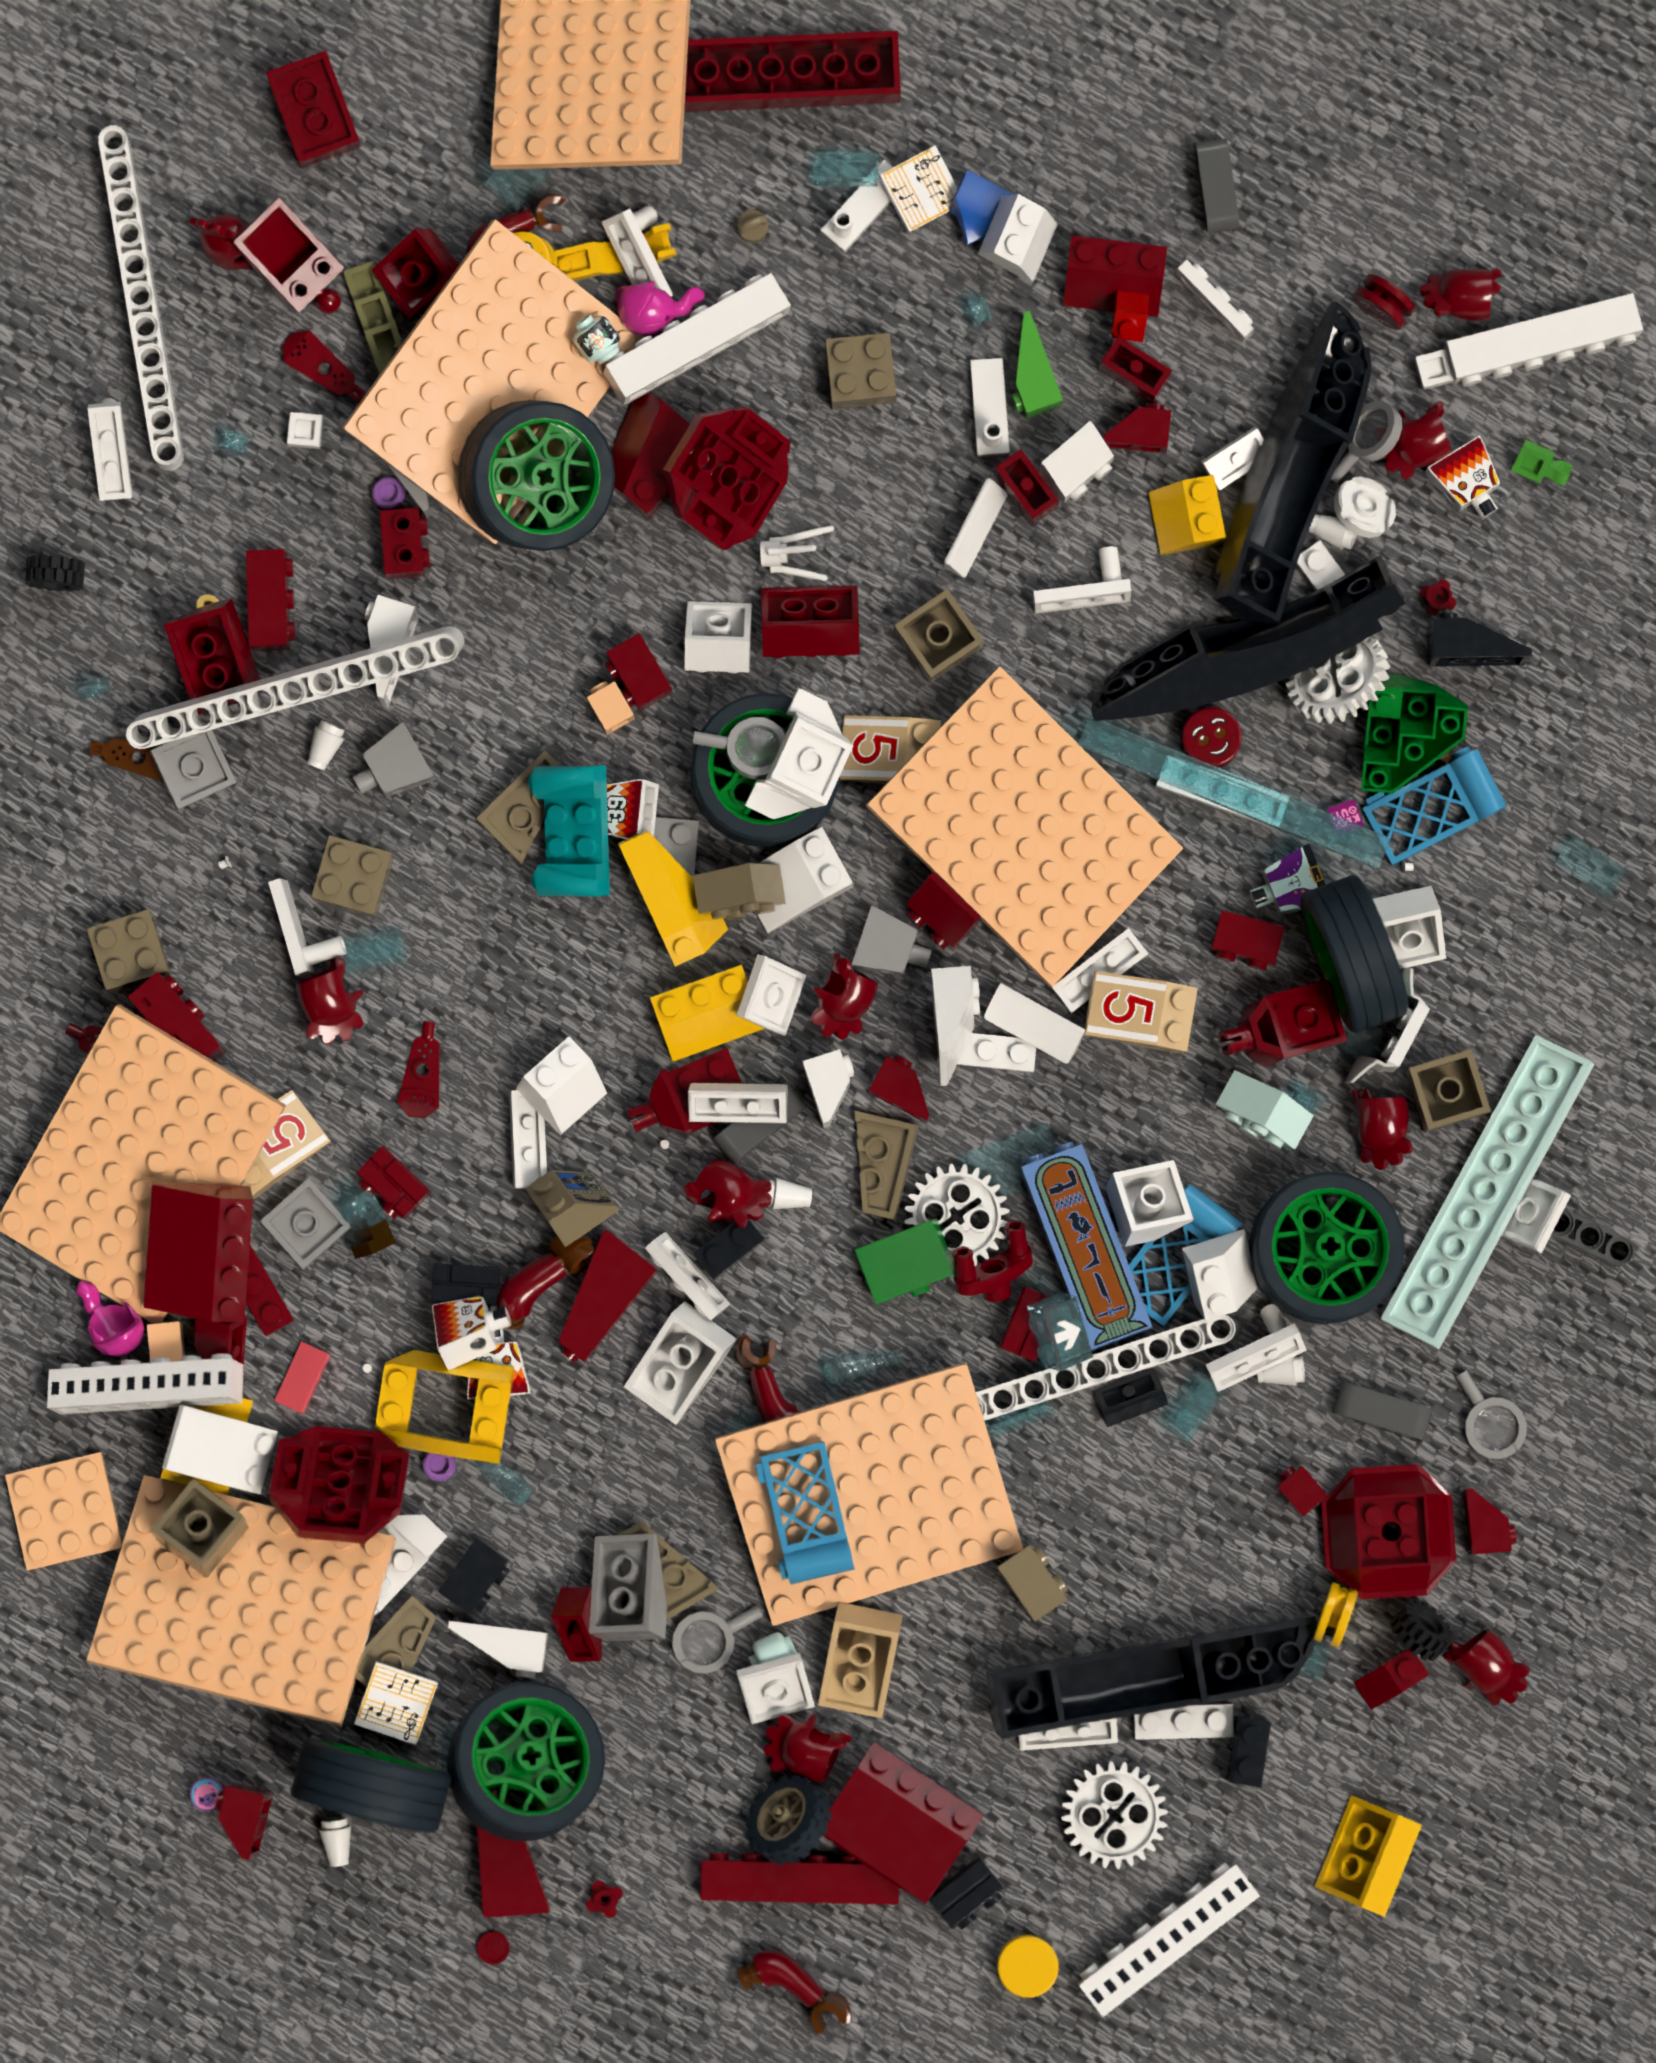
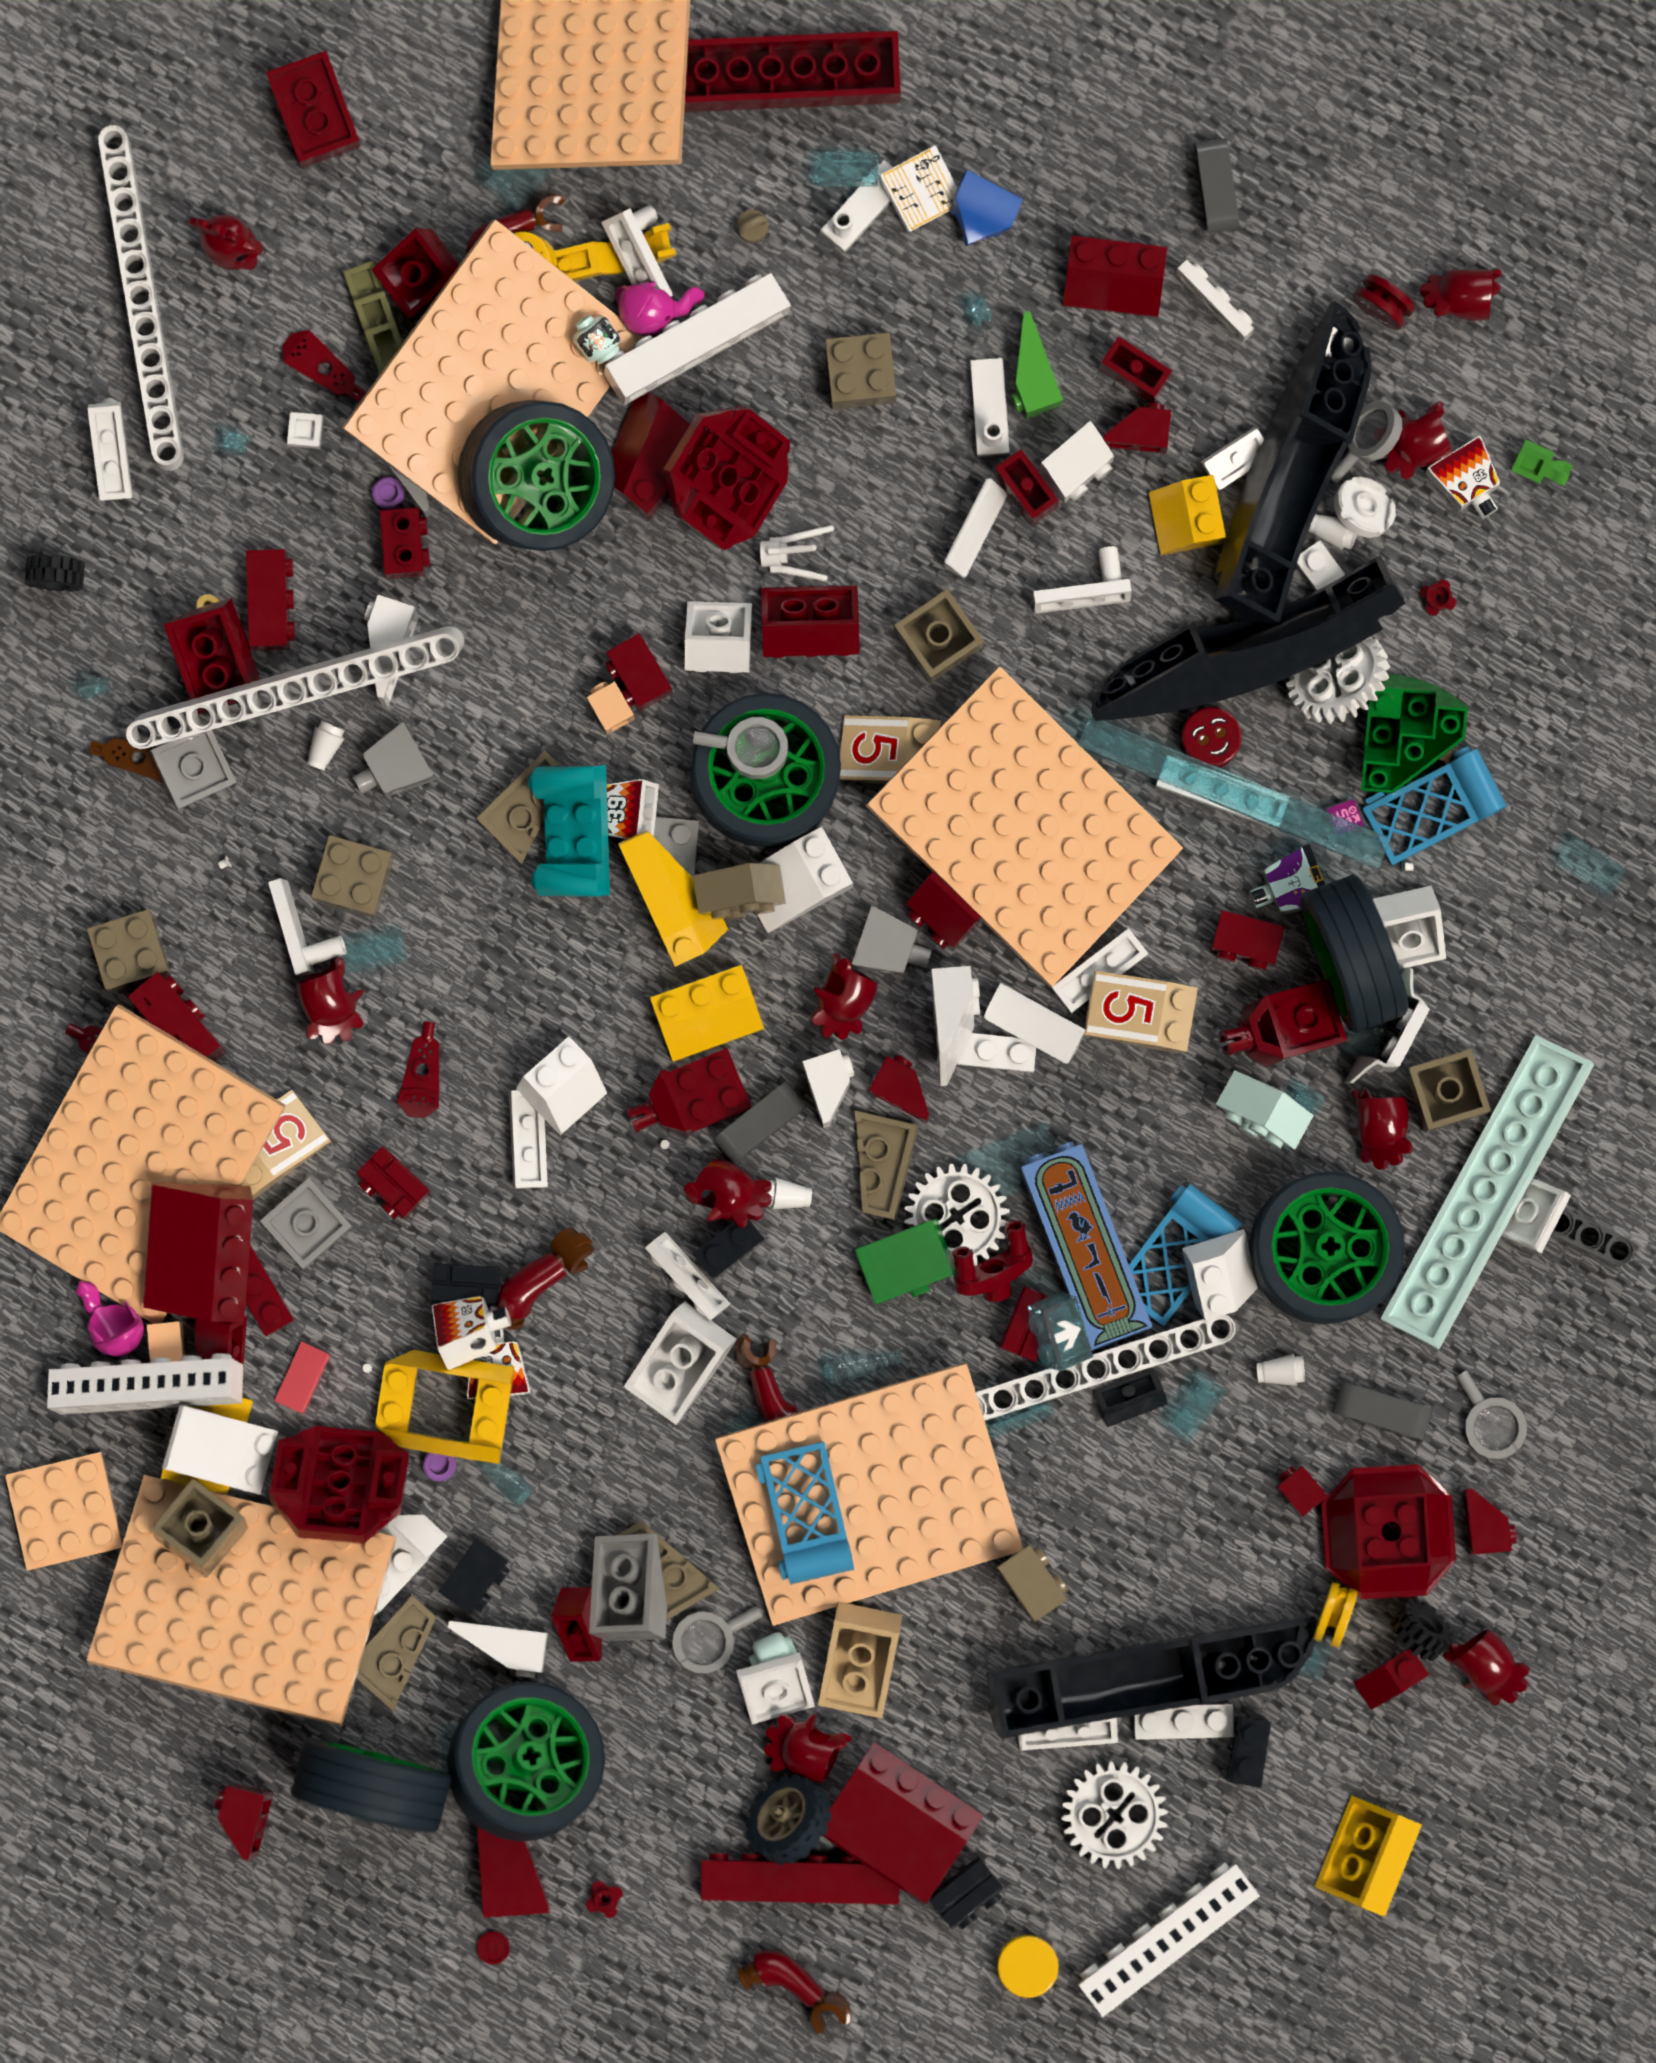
(204, 1793): tile -> none
(289, 255): dark red slope -> none
(336, 1839): white cone -> none
(367, 1224): leg -> none
(395, 1702): white tile -> none
(571, 1202): dark tan slope -> none
(606, 1293): dark red slope -> none
(738, 1102): white slope -> none
(771, 995): white tile -> none
(806, 761): white piece -> none
(1018, 236): white slope -> none
(1130, 316): red brick -> none
(1148, 1202): white slope -> none
(1260, 1355): white piece -> none
(1434, 369): white plate -> none
(1467, 643): black slope -> none
(1544, 339): white brick -> none

